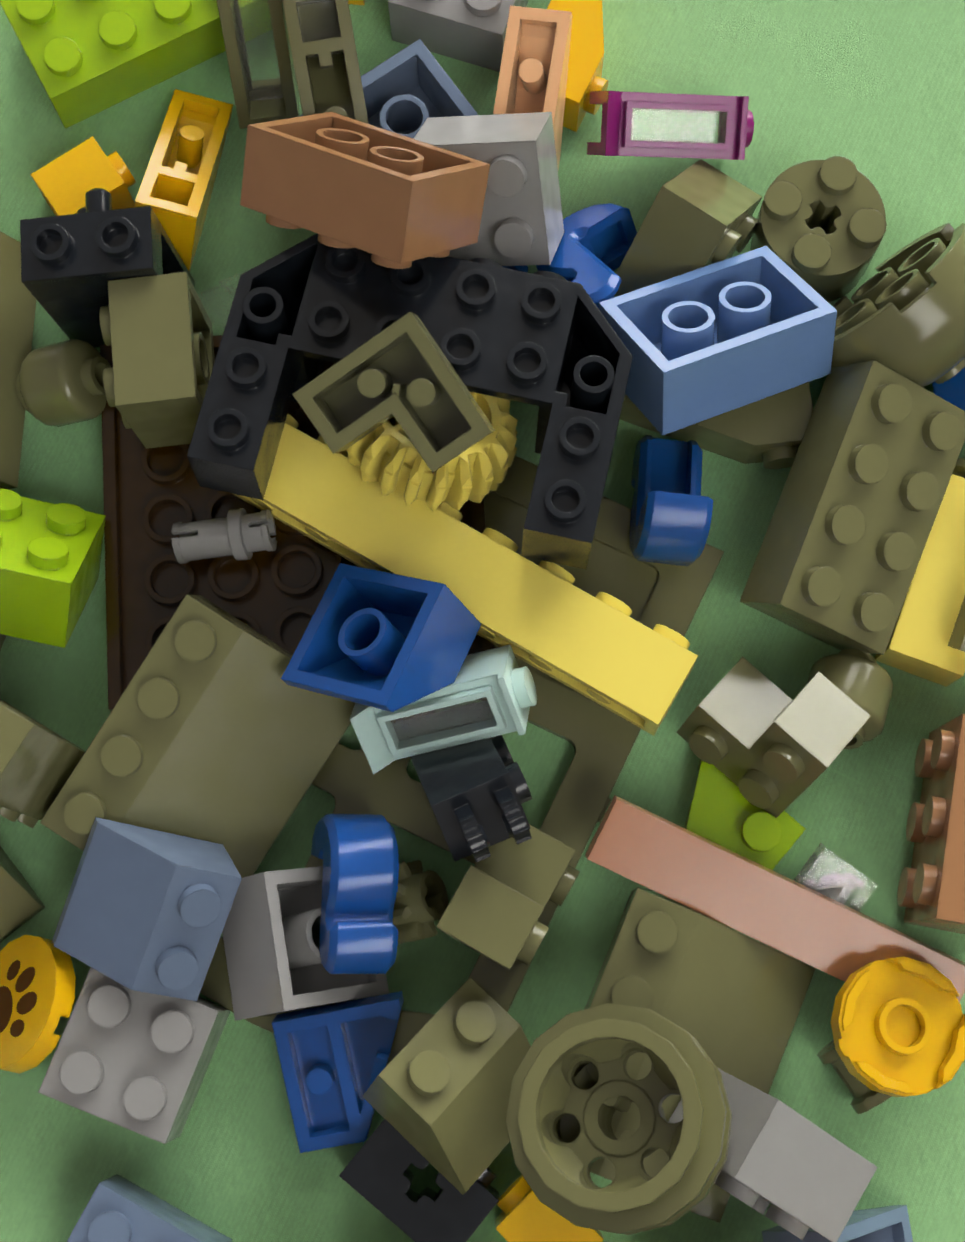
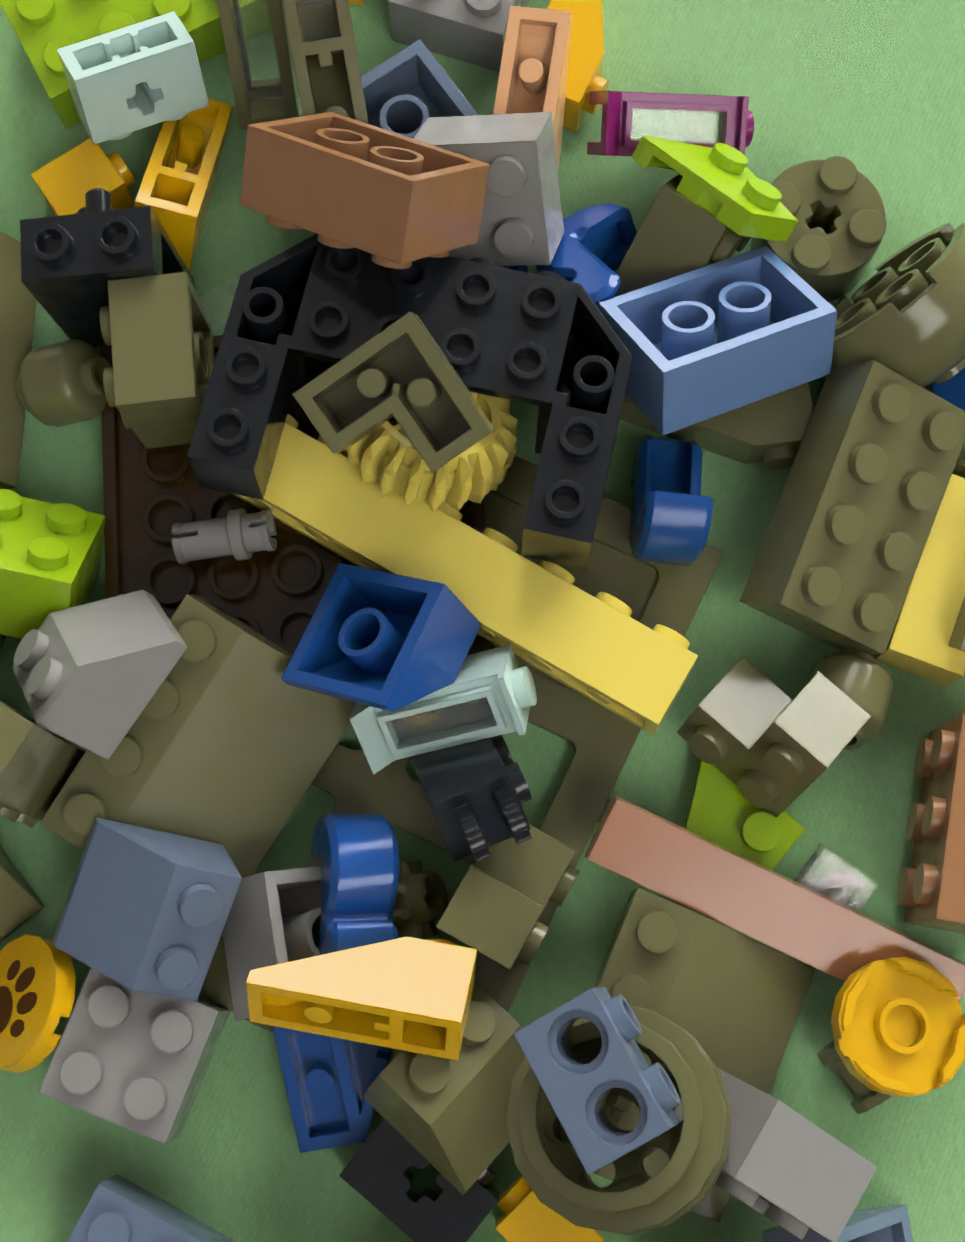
(97, 667): none -> light grey slope
(134, 77): none -> light aqua brick
(381, 994): none -> yellow slope
(581, 1087): none -> sand blue brick
(722, 185): none -> lime wing

